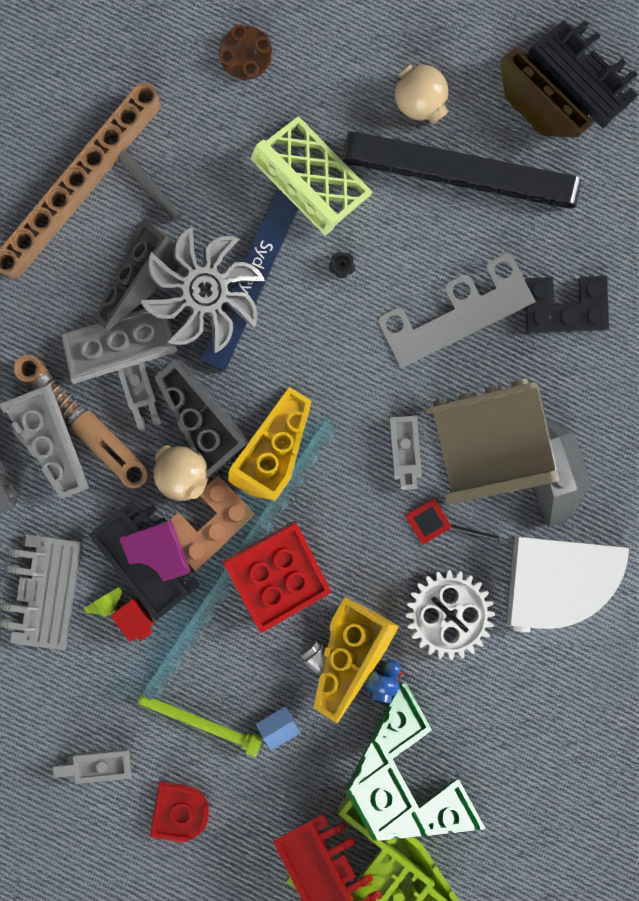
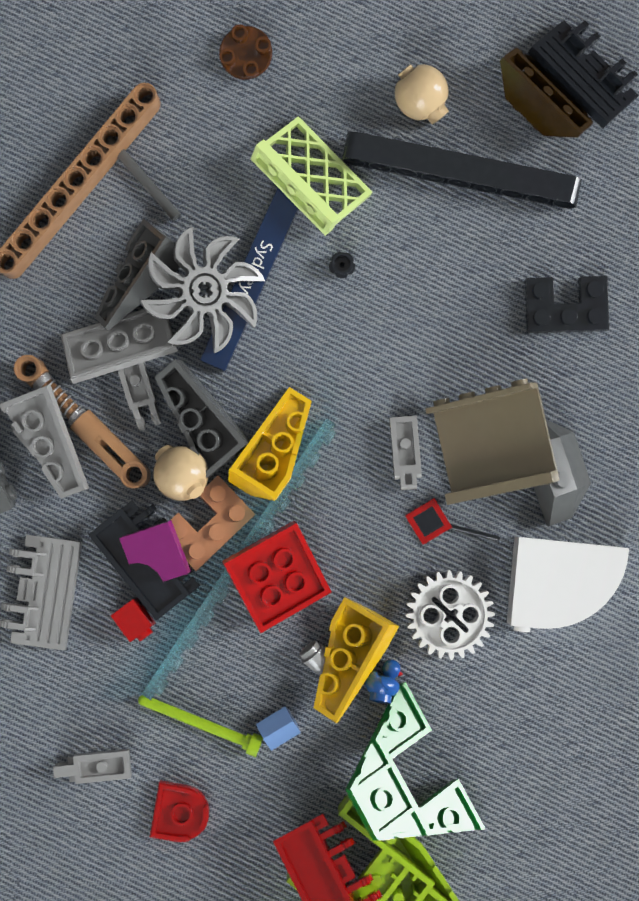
(106, 604): lime piece -> none
(467, 317): light grey piece -> none

